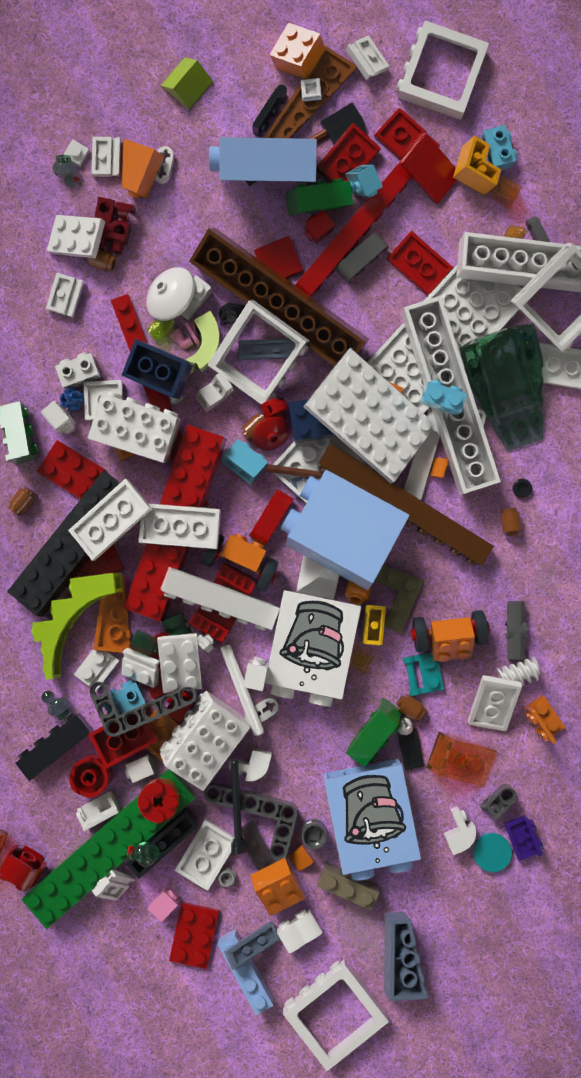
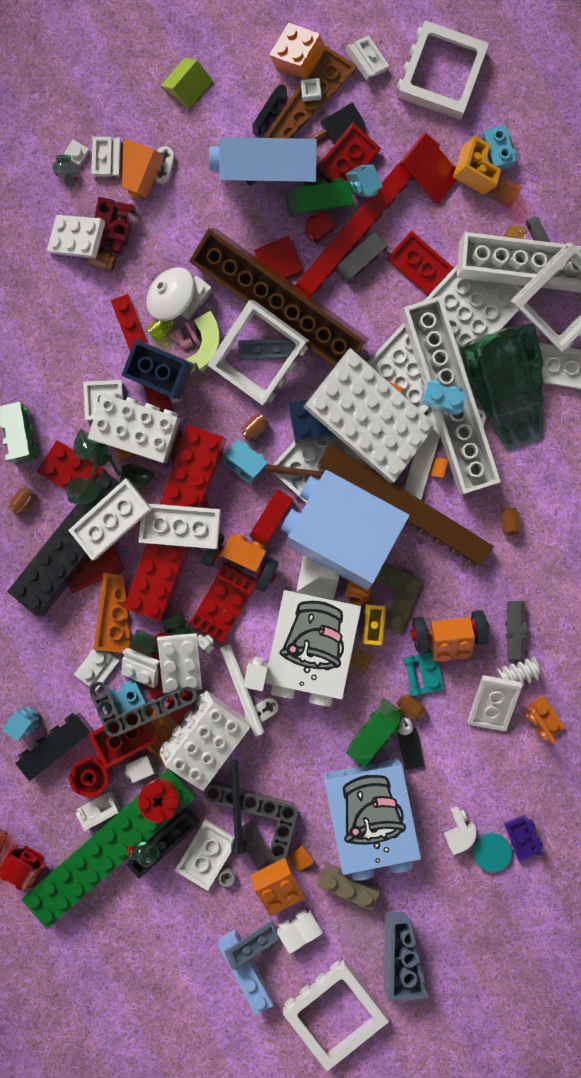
(22, 723): none -> medium azure brick
(57, 707): animal -> none
(59, 418): white brick -> none
(65, 295): white plate -> none
(65, 612): lime arch -> none
(72, 399): blue gear -> none
(78, 370): white brick -> none
(81, 490): none -> clear green plant
(113, 886): white plate -> none
(164, 903): bright pink brick -> none
(194, 935): red plate -> none
(214, 392): white brick -> none
(219, 598): white brick -> none
(230, 312): black bracket -> none
(258, 764): white brick -> none
(270, 427): red dish -> none
(276, 409): red piece -> none
(314, 834): dark grey wheel -> none
(399, 133): red tile -> none
(460, 759): clear orange slope -> none
(498, 802): dark grey piece -> none
(522, 488): black tile -> none

